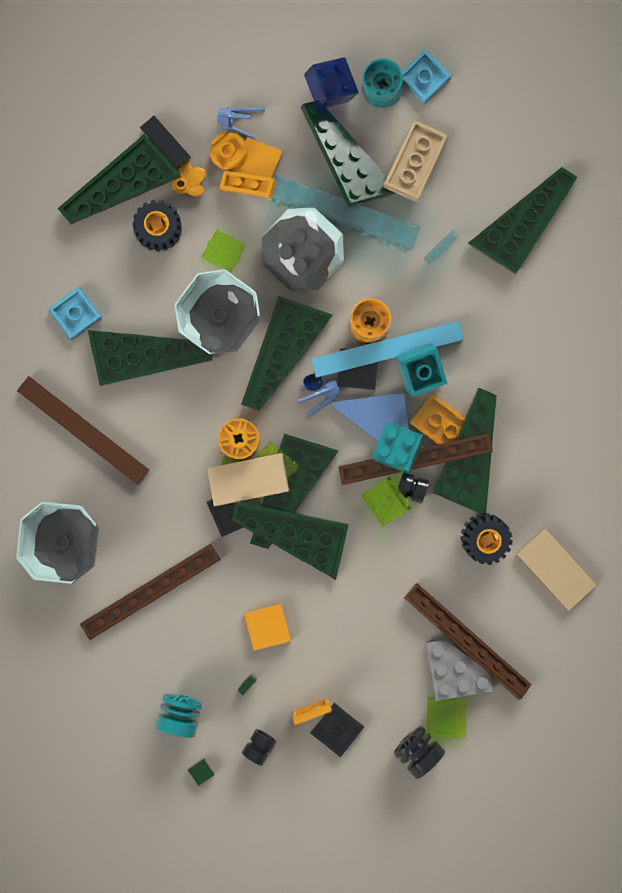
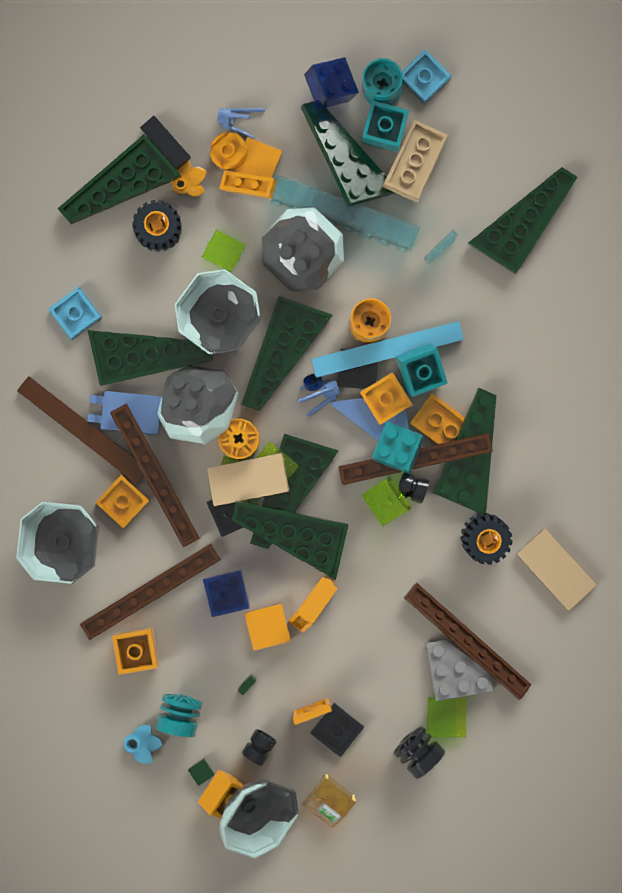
(122, 501): none -> light orange tile
(135, 650): none -> light orange brick
(142, 407): none -> medium blue tile
(145, 744): none -> medium azure plate
(154, 475): none -> reddish brown tile
(197, 404): none -> dark grey rock
(218, 792): none -> light orange slope
(226, 593): none -> clear blue brick
(258, 817): none -> rock
(313, 604): none -> light orange slope
(329, 801): none -> clear yellow slope
(384, 126): none -> teal brick
(386, 398): none -> light orange tile

